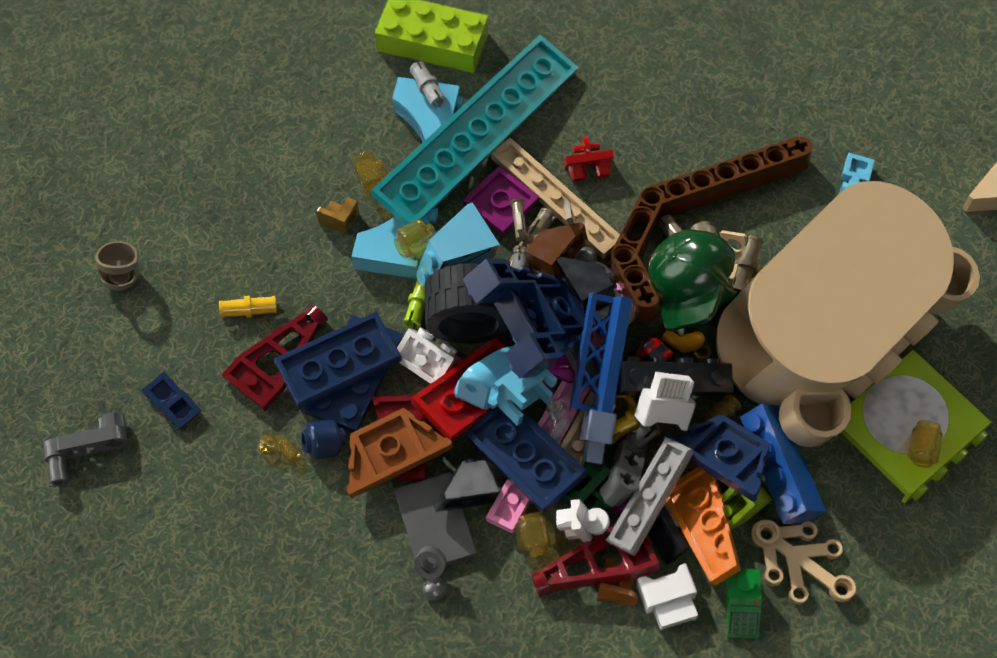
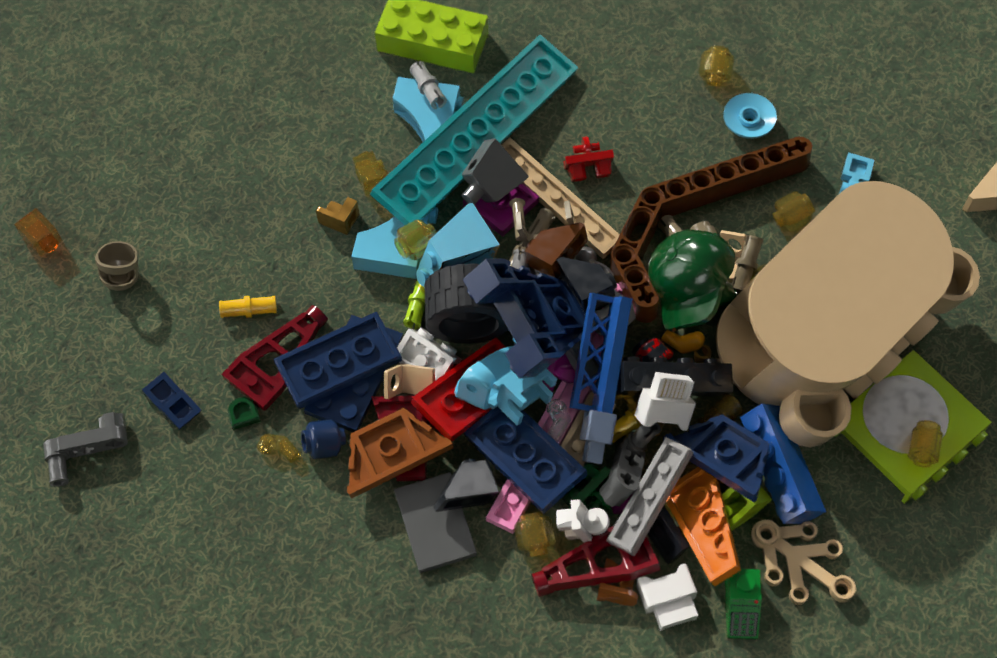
(38, 232): none -> clear orange brick
(243, 413): none -> dark green tile
(408, 379): none -> tan bracket
(434, 587): flat silver plate -> none
(491, 173): none -> dark grey torso
(716, 65): none -> clear yellow head
(752, 107): none -> medium azure dish
(793, 211): none -> clear yellow head

